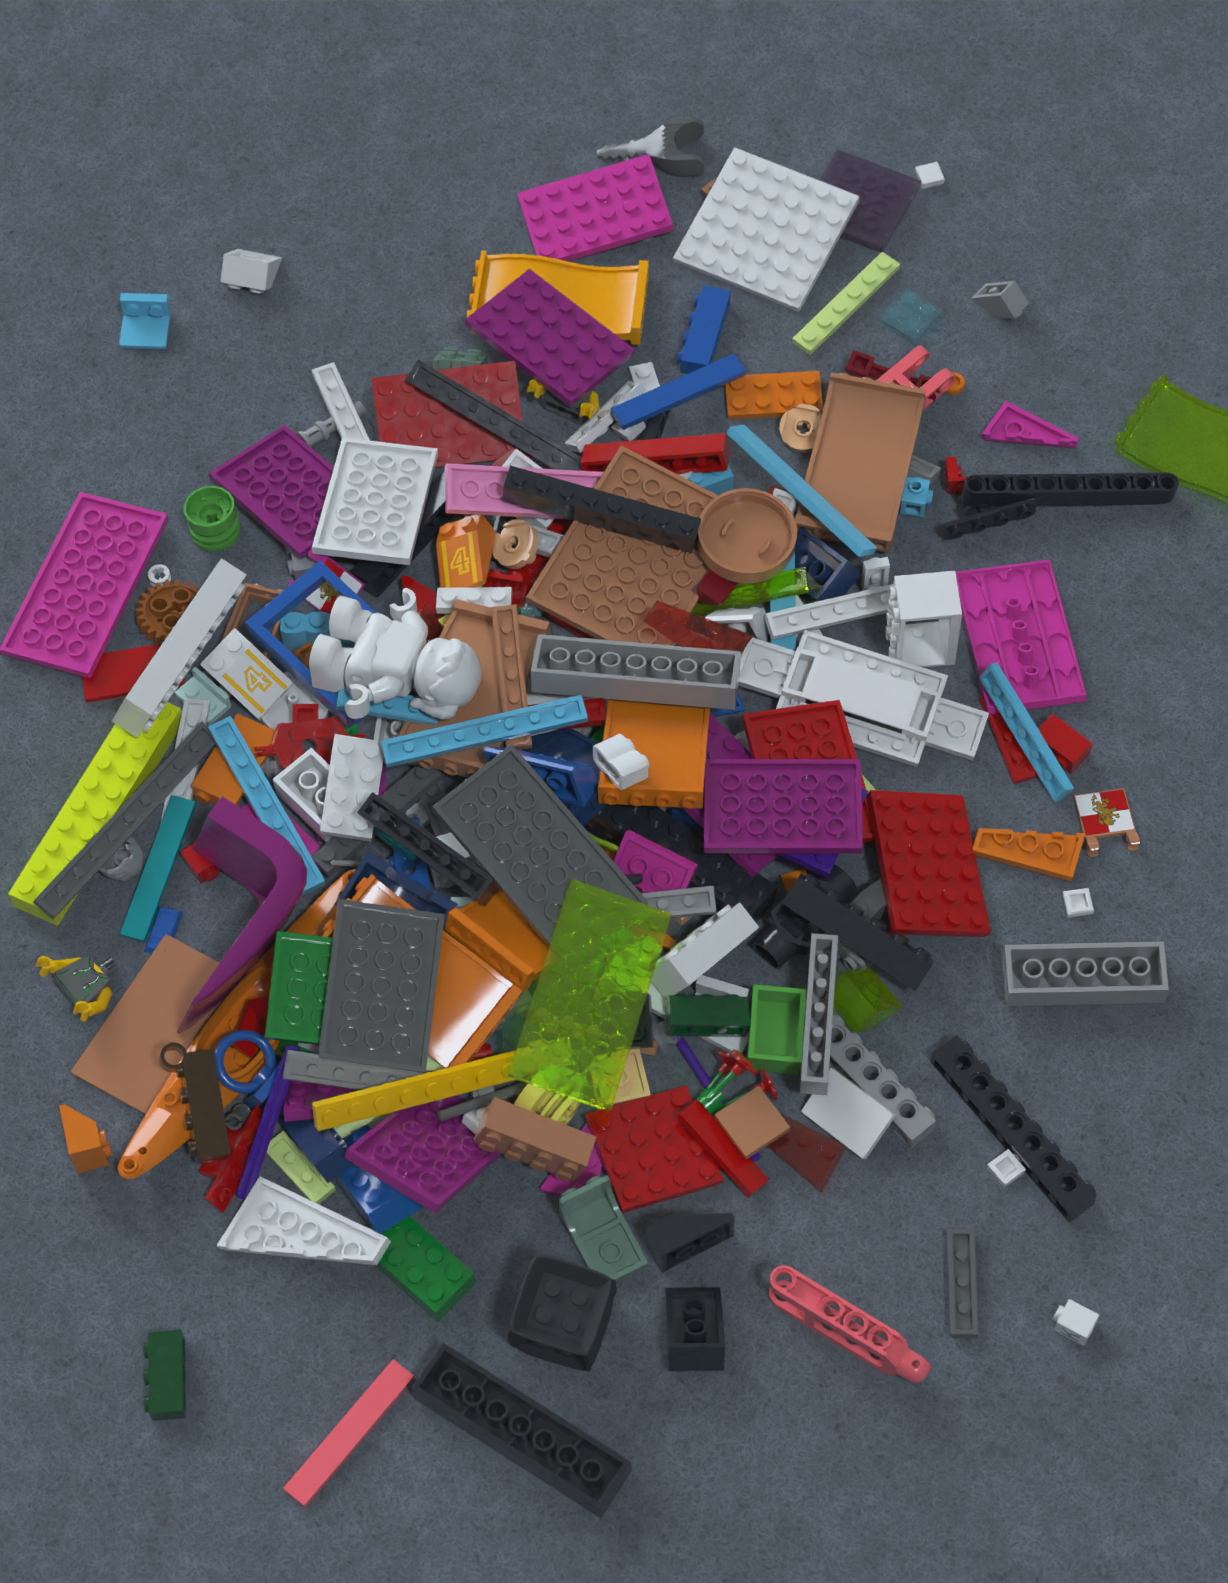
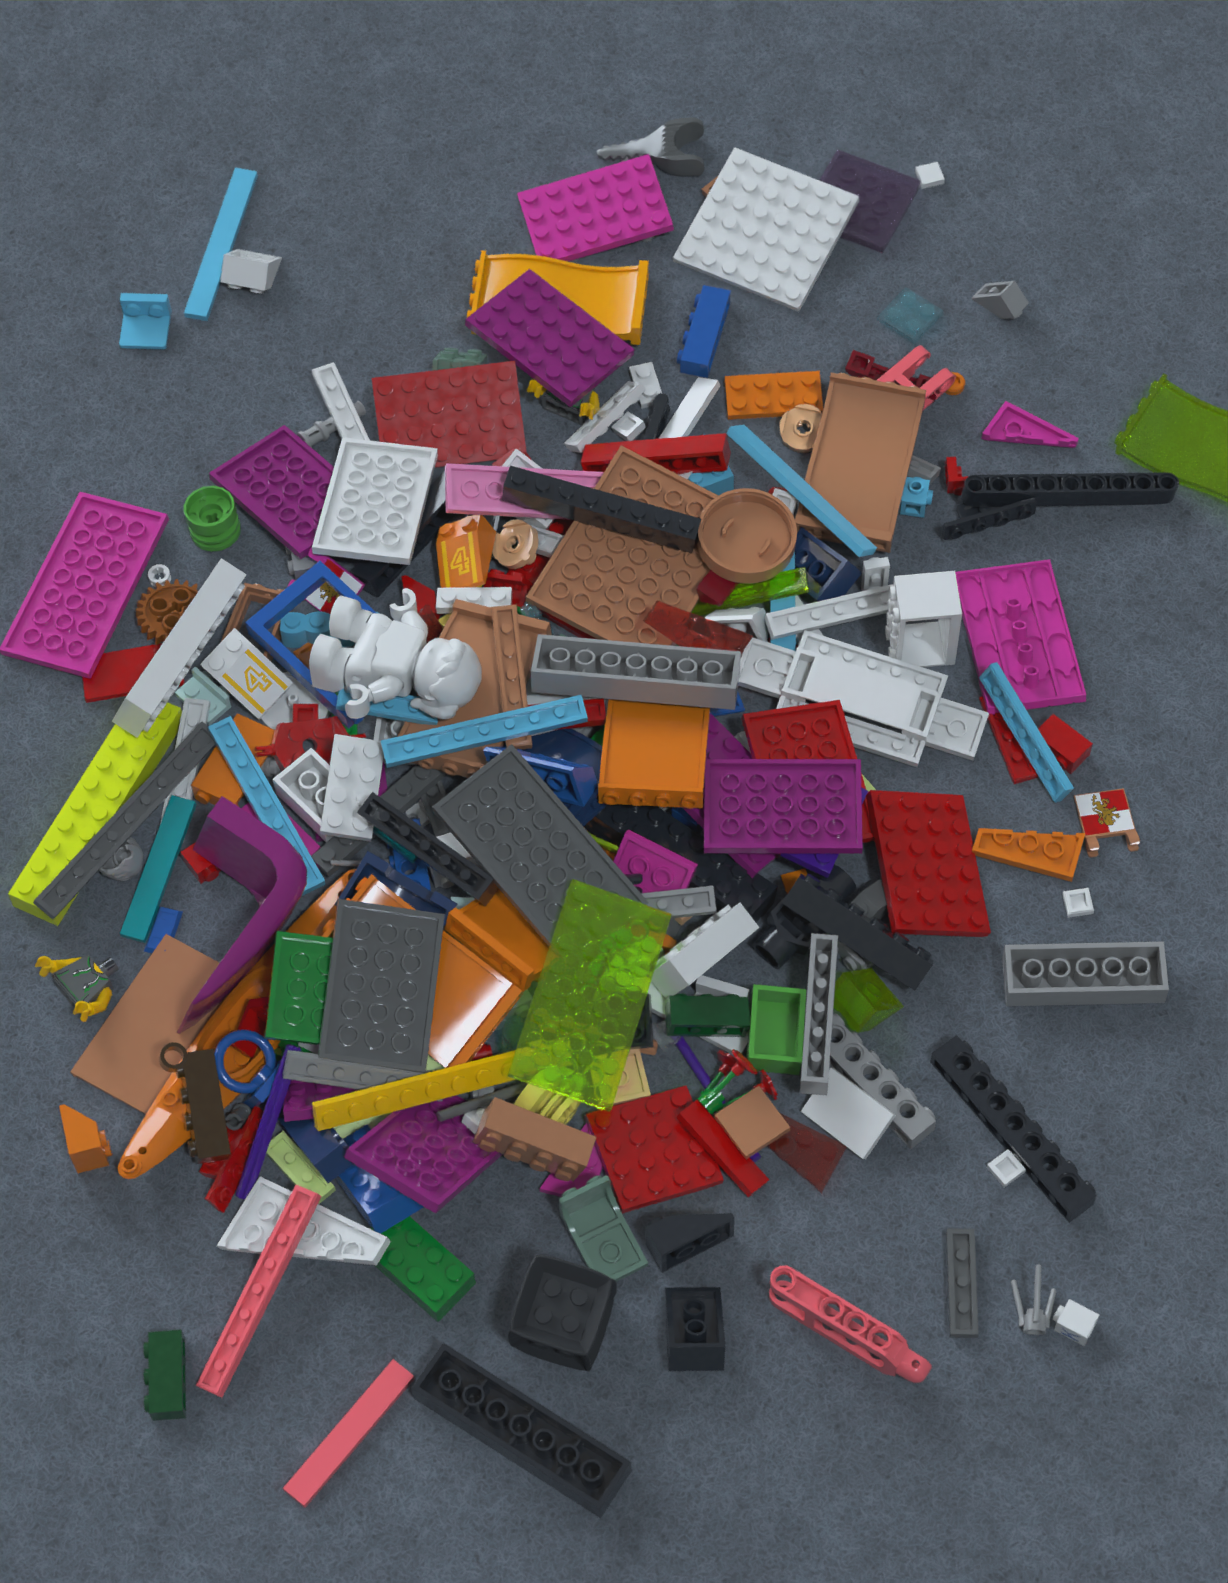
(220, 243): none -> medium azure tile
(258, 1291): none -> coral tile
(492, 418): black plate -> none
(621, 761): white brick -> none
(678, 391): blue tile -> none
(691, 408): none -> white tile
(845, 303): yellowish green plate -> none
(1035, 1320): none -> light grey plant

